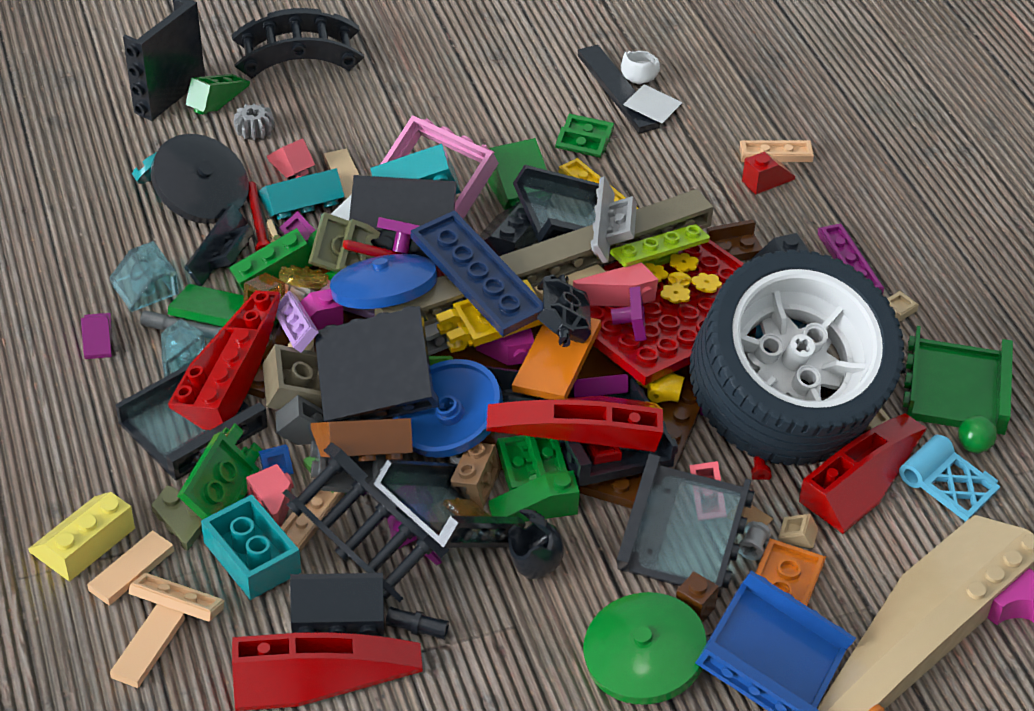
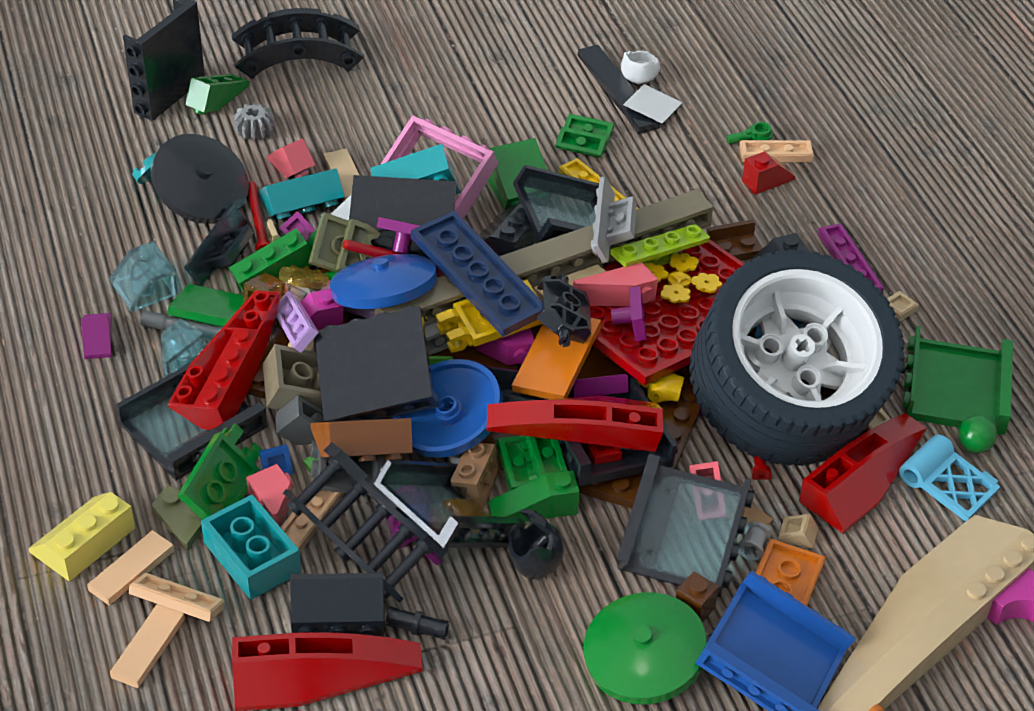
(758, 131): none -> green plate

